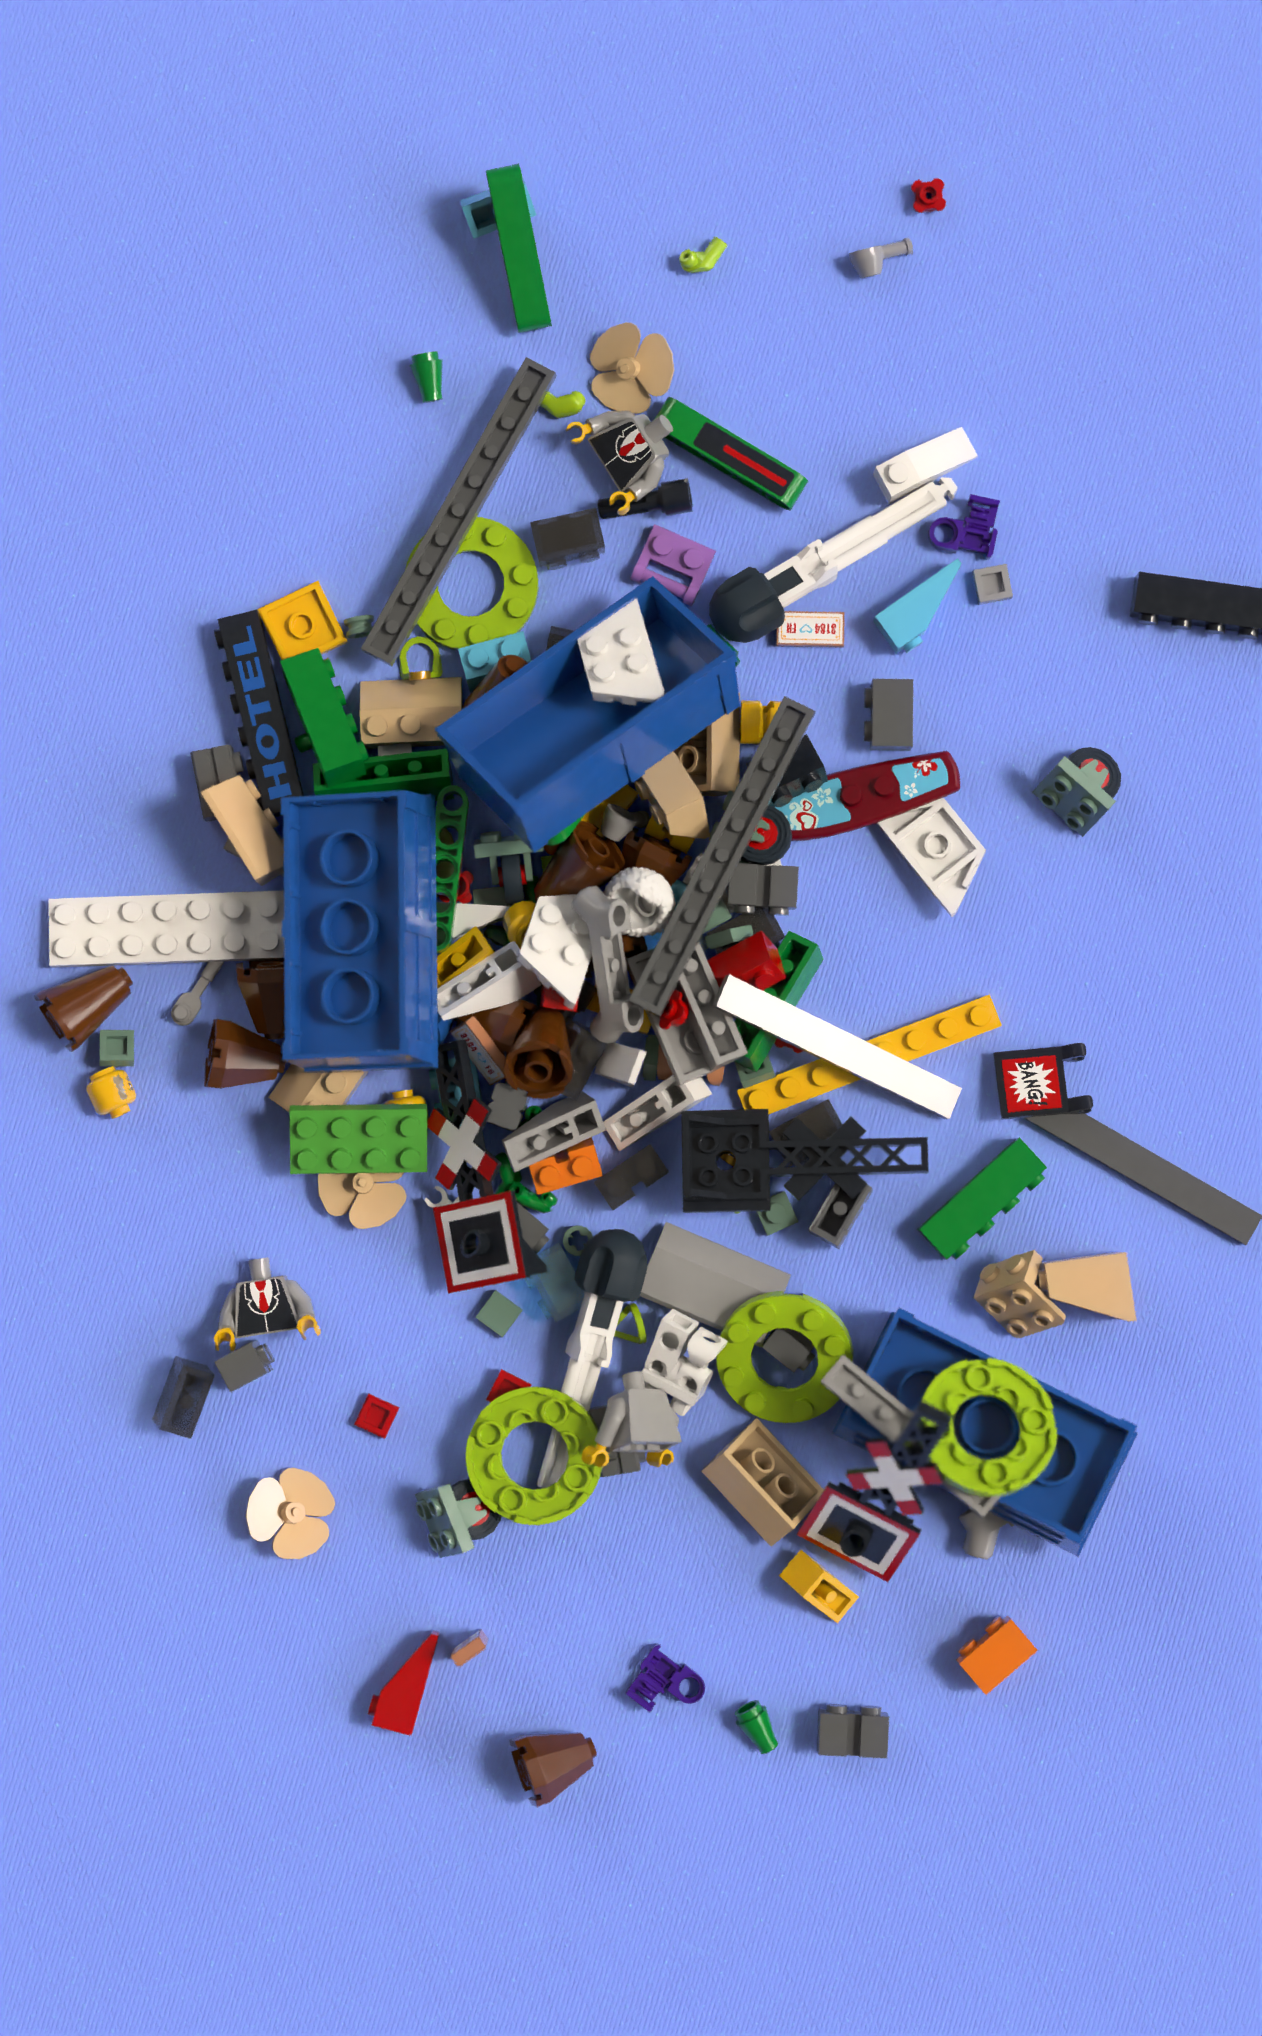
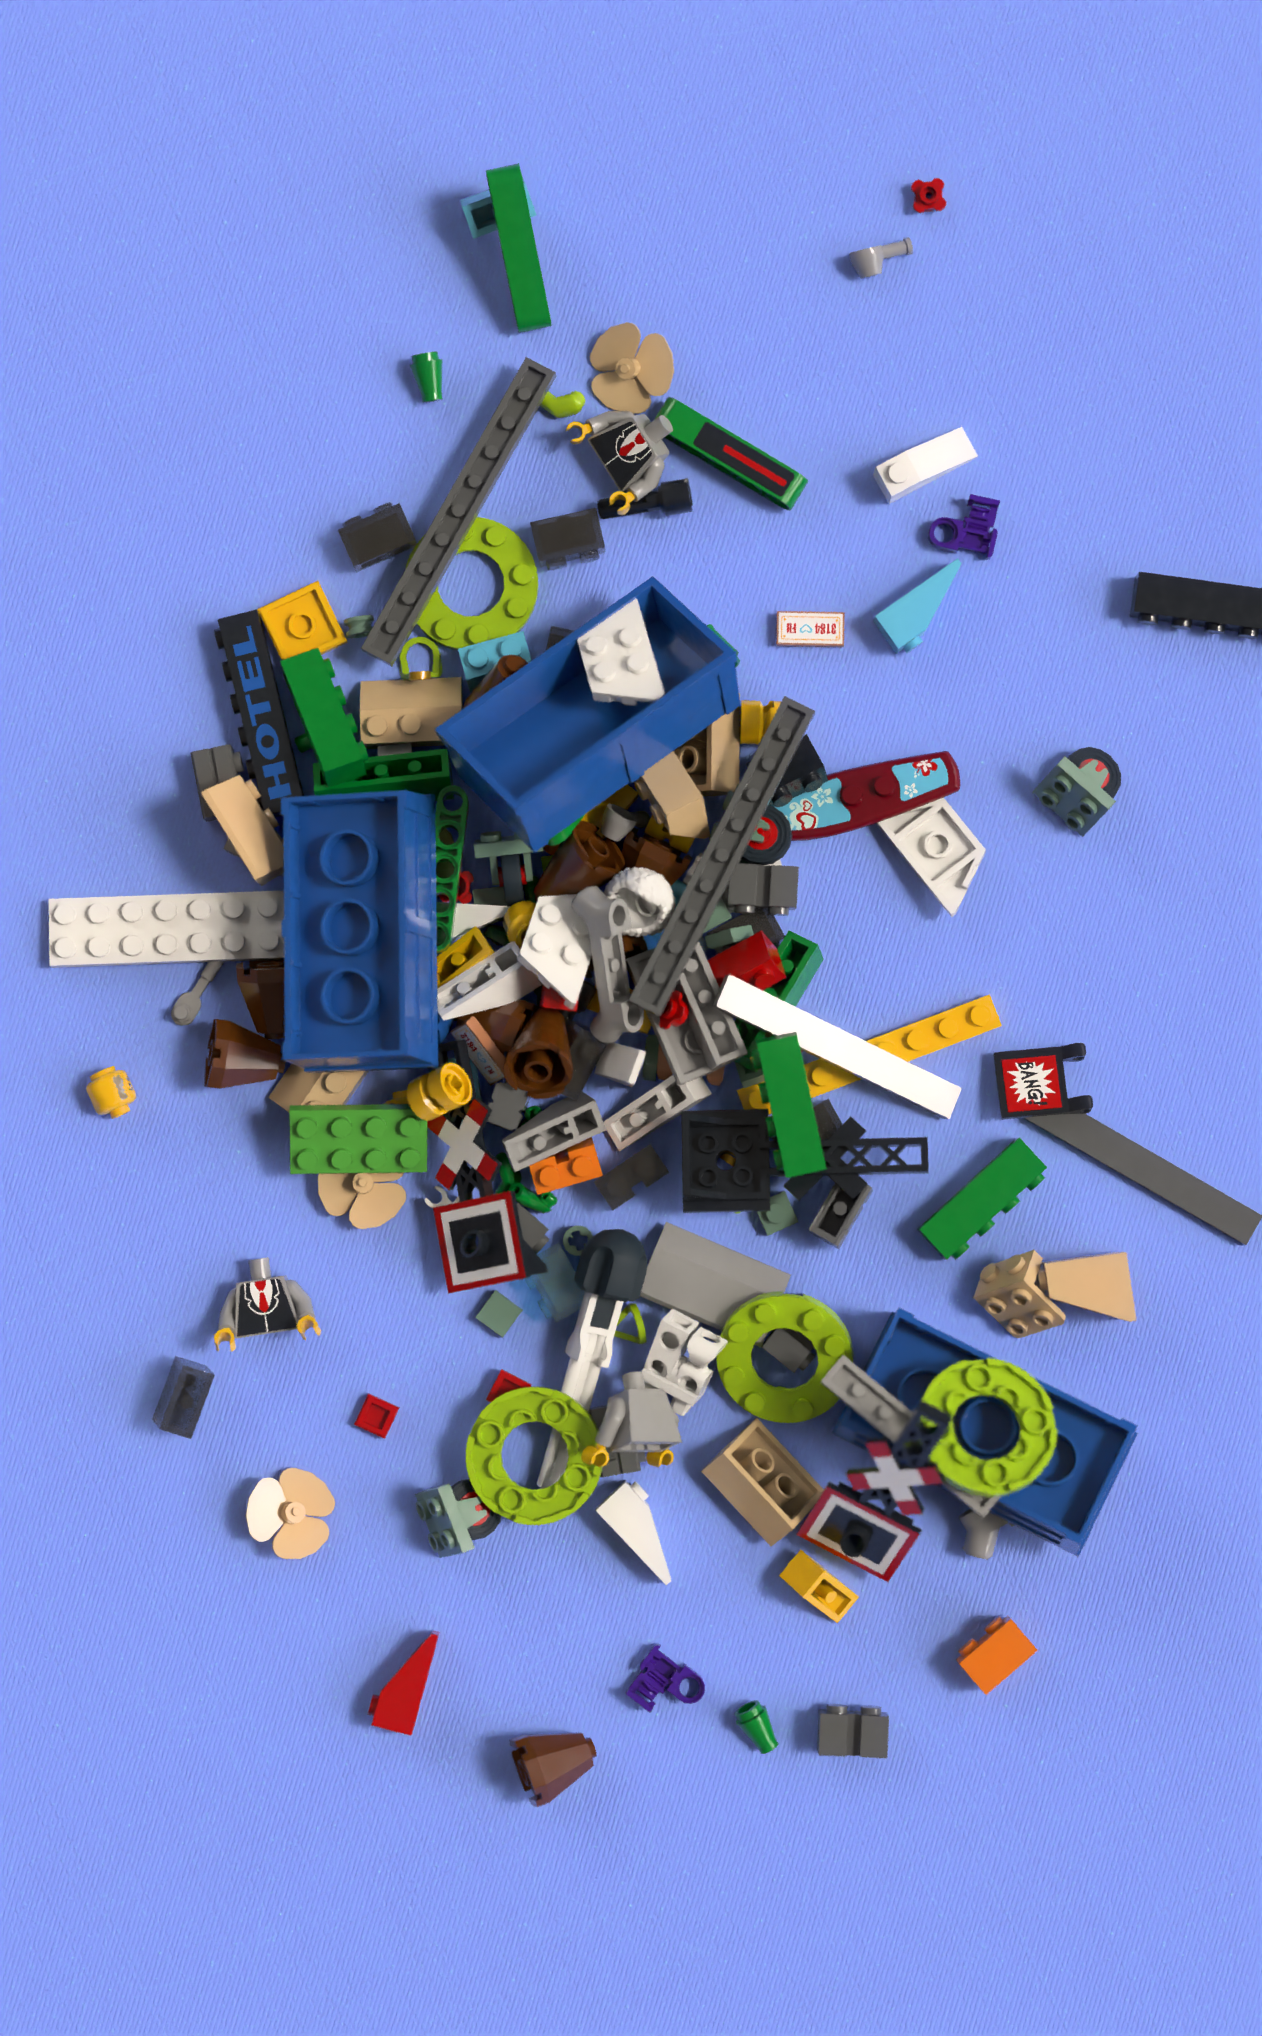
(84, 1003): reddish brown cone -> none
(116, 1048): sand green plate -> none
(245, 1365): dark grey brick -> none
(377, 536): none -> clear smoke brick
(439, 1091): none -> yellow wheel
(469, 1648): nougat tile -> none
(633, 1521): none -> white slope
(677, 555): medium lavender plate -> none
(703, 260): lime arm -> none
(754, 602): piece -> none
(790, 1105): none -> green brick
(890, 714): dark grey brick -> none
(992, 584): light grey tile -> none

